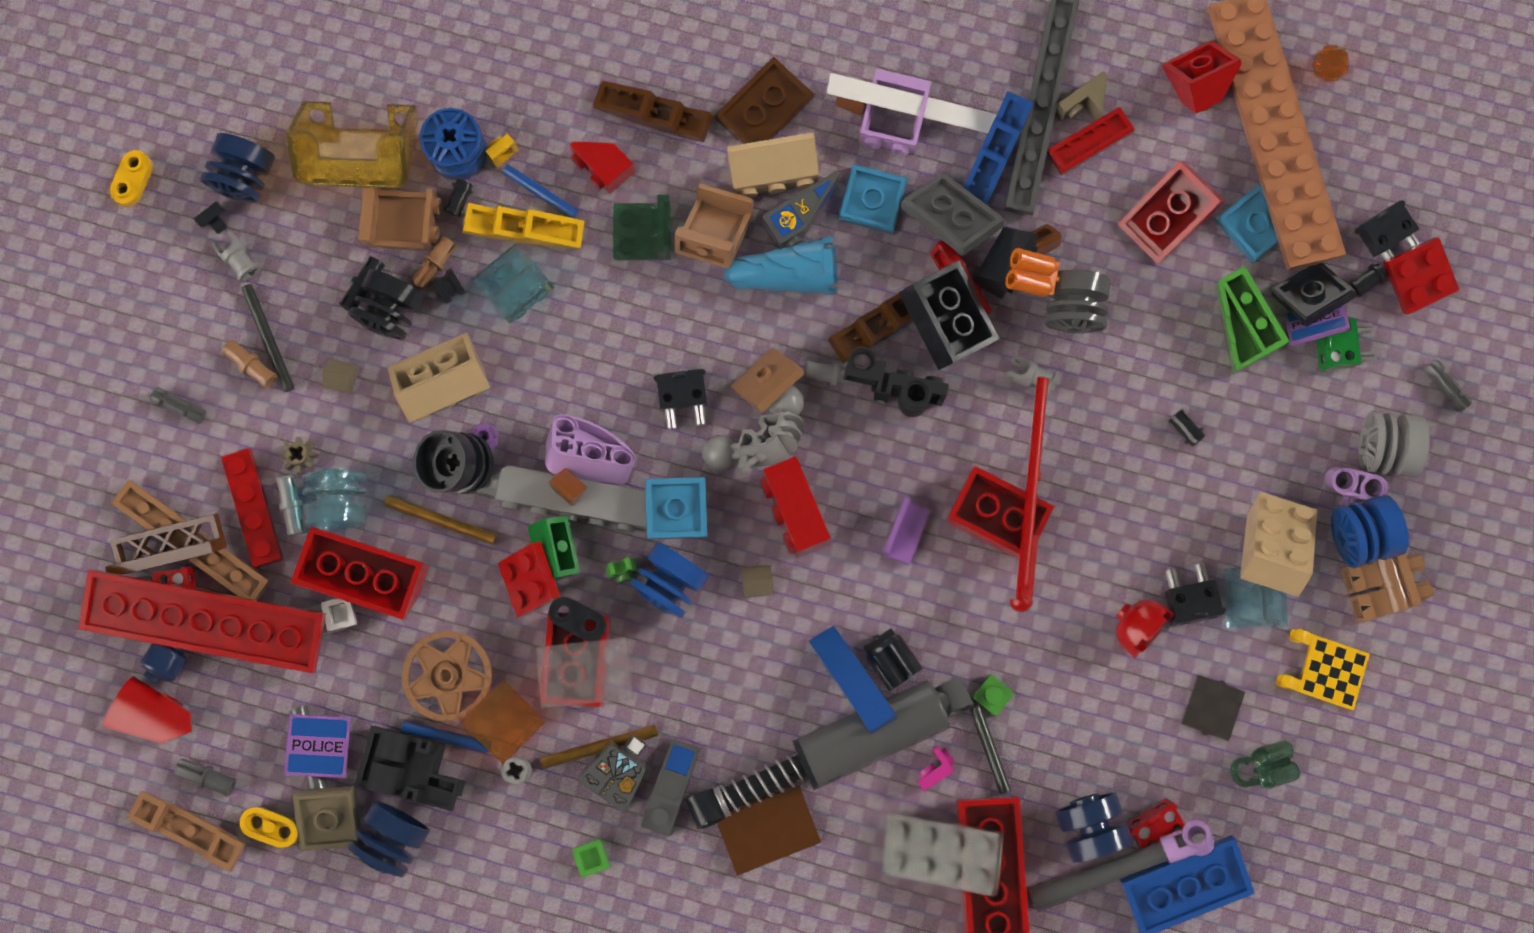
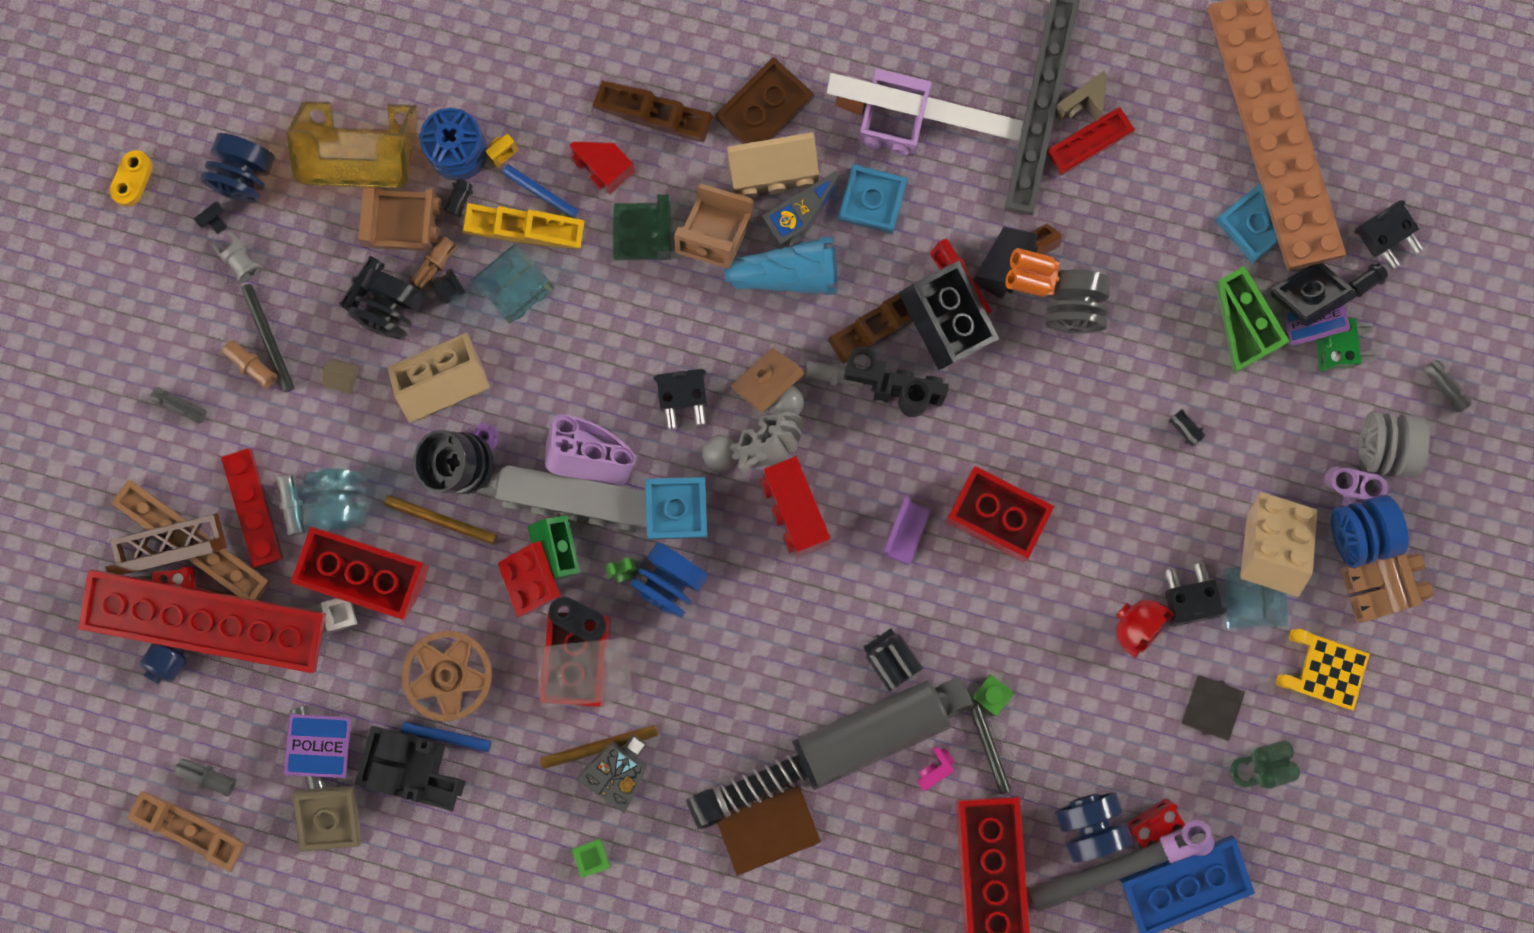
(147, 713): red panel -> none
(271, 827): yellow plate -> none
(308, 455): dark tan gear -> none
(387, 842): dark blue wheel -> none
(502, 722): clear orange tile -> none
(509, 765): light grey bush -> none
(568, 486): dark orange slope -> none
(670, 787): slope -> none
(757, 581): dark tan slope -> none
(852, 679): blue slope -> none
(943, 853): clear smoke plate -> none
(952, 213): dark grey plate -> none
(998, 146): blue slope -> none
(1029, 542): red bar -> none
(1031, 373): light grey piece -> none
(1171, 211): slope -> none
(1202, 75): red slope -> none
(1330, 63): clear orange gear -> none
(1421, 275): red plate -> none

